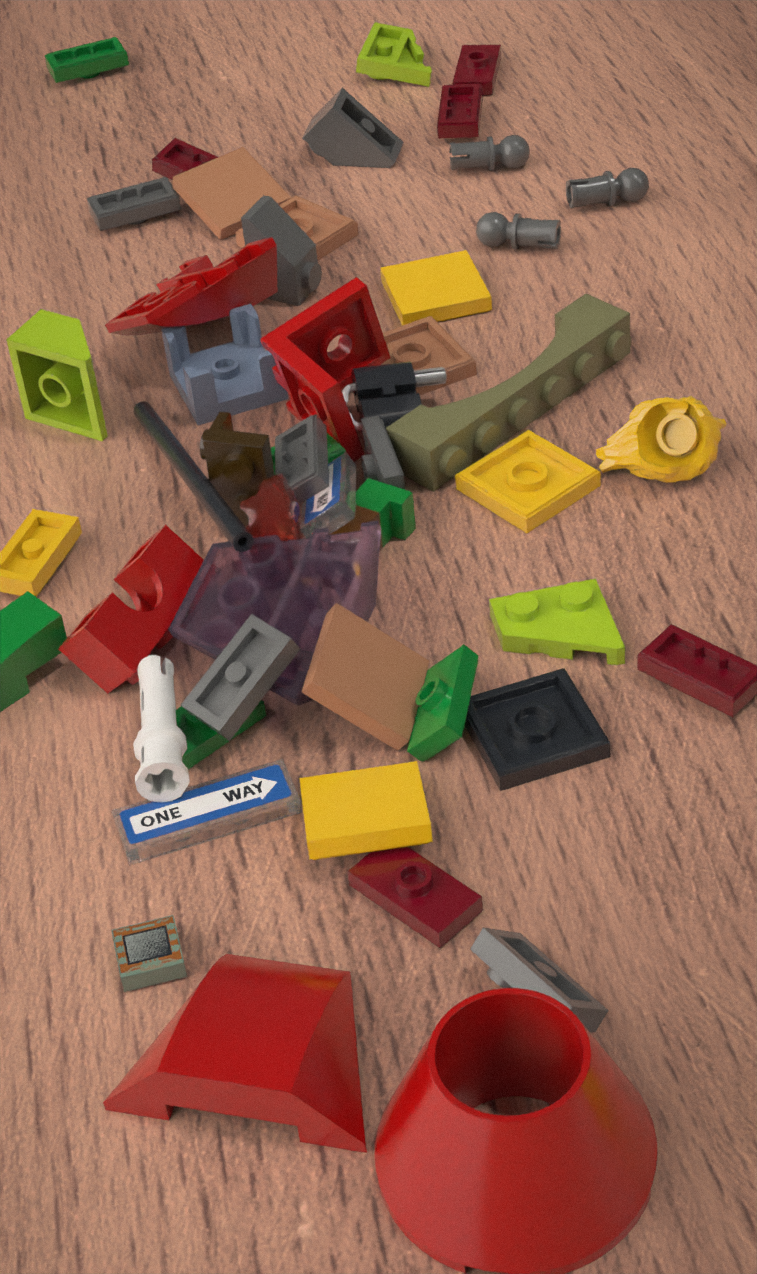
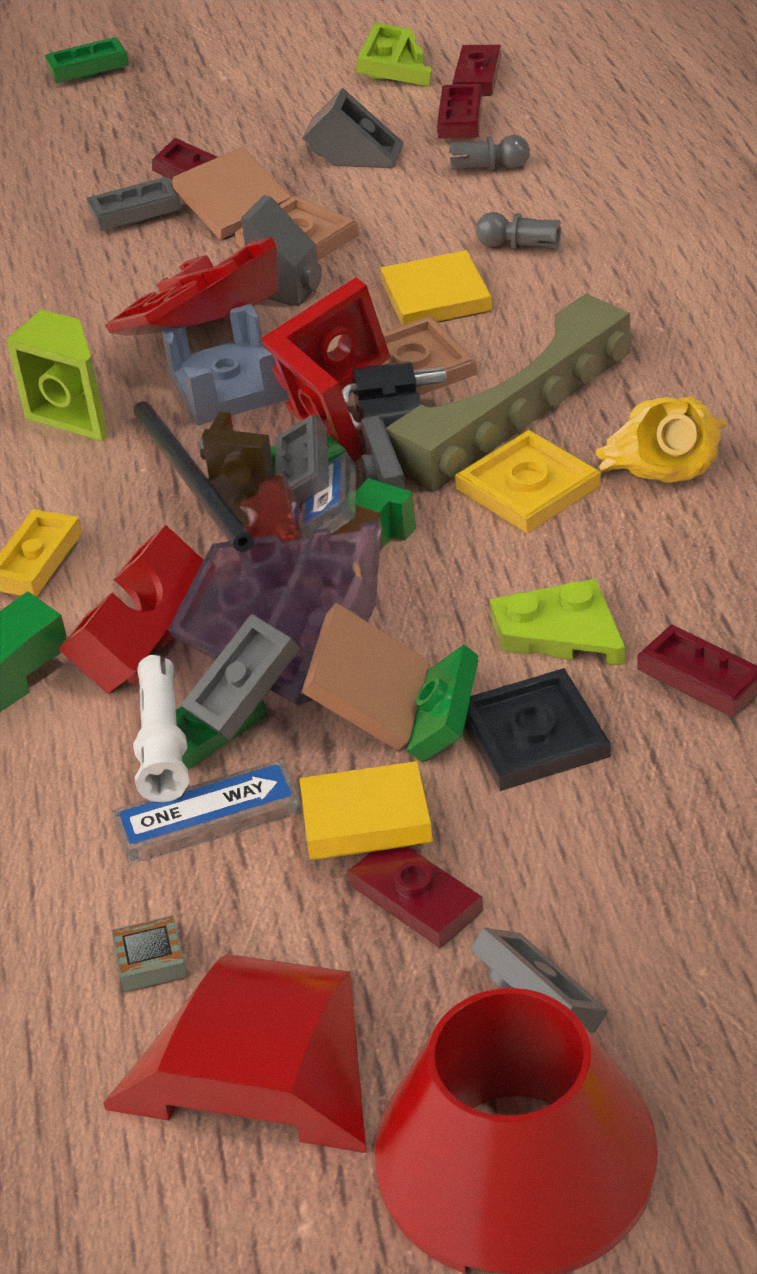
(630, 185): dark grey pin -> none

